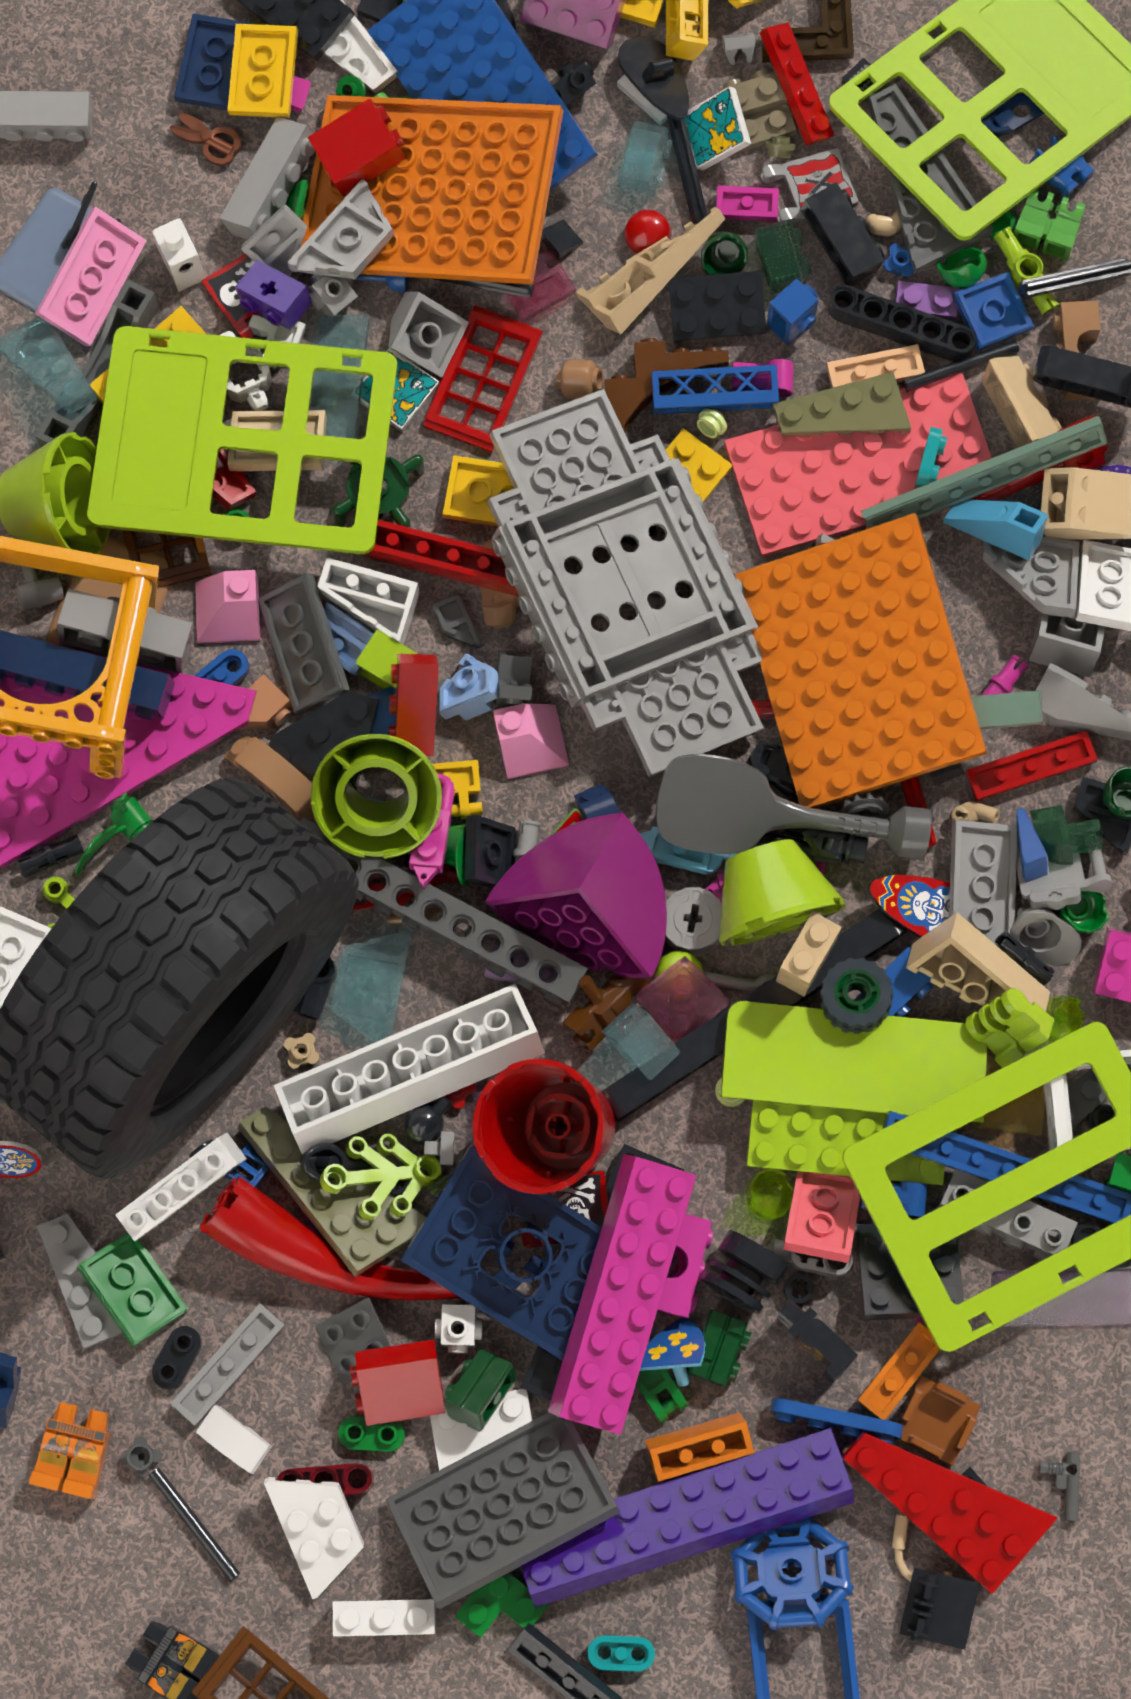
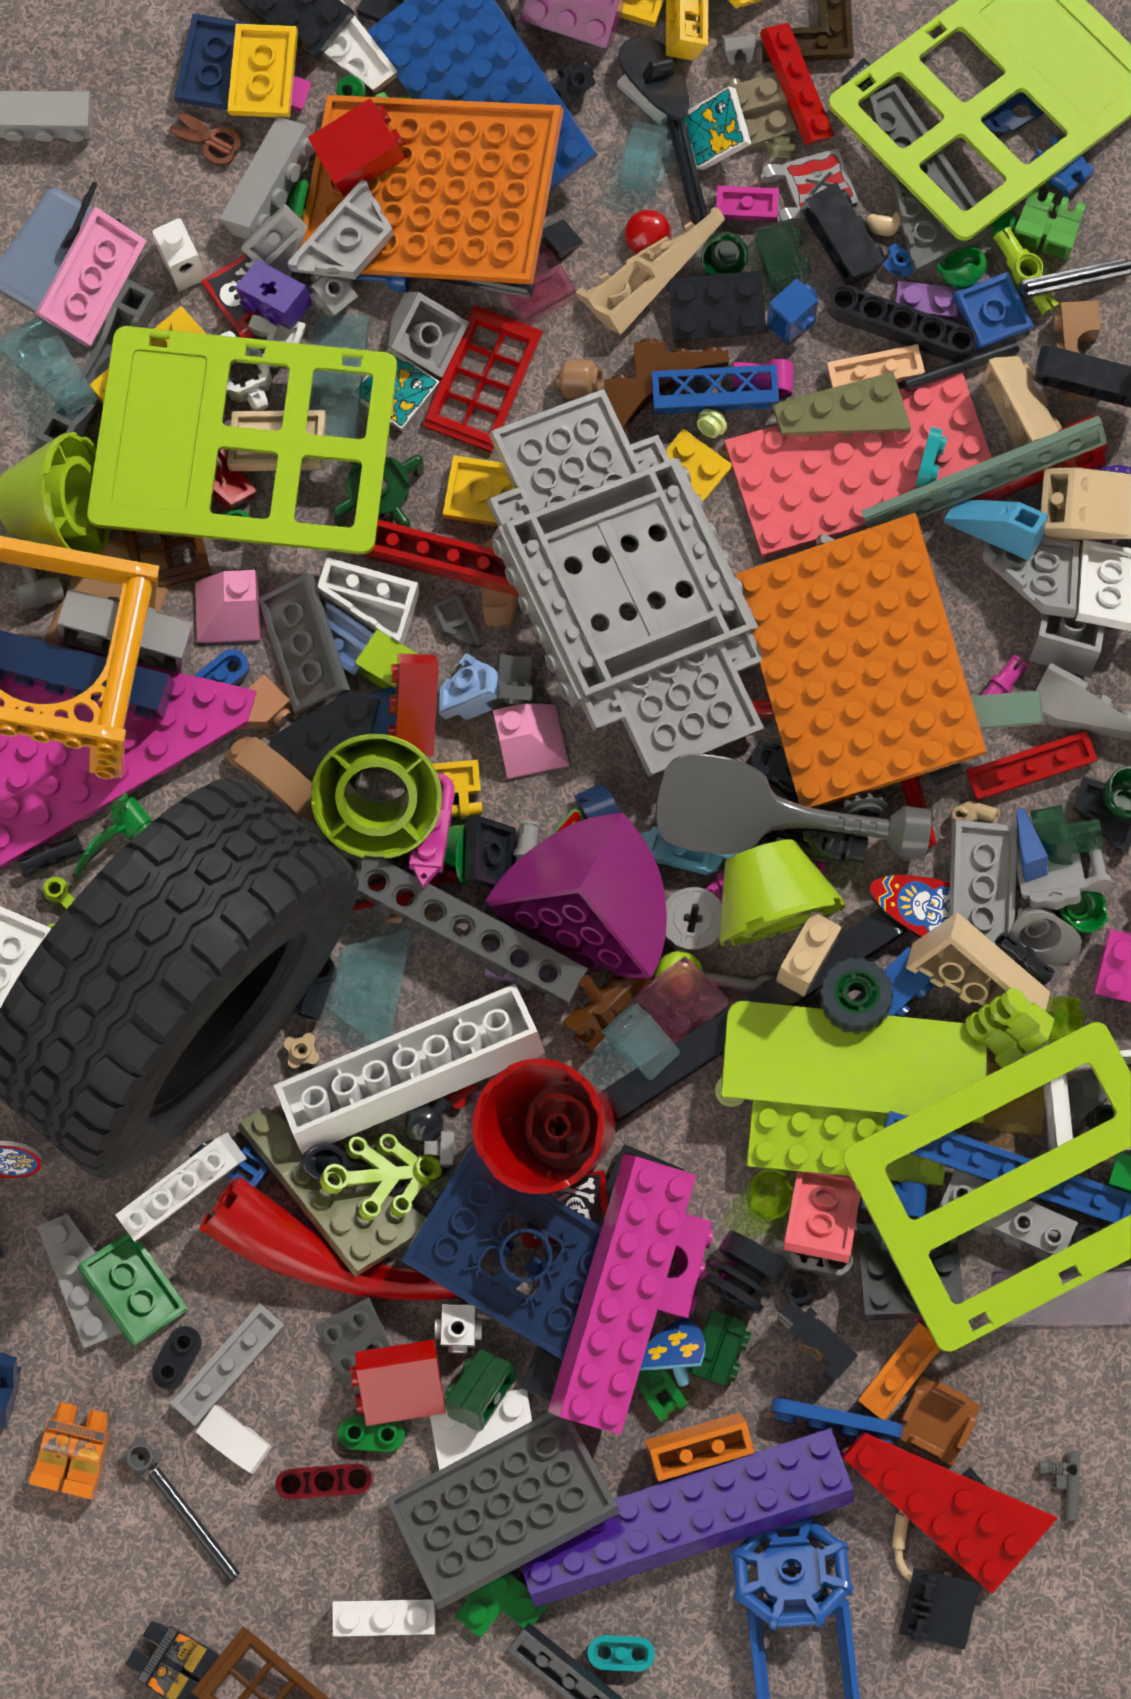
(316, 1527): white wing -> none

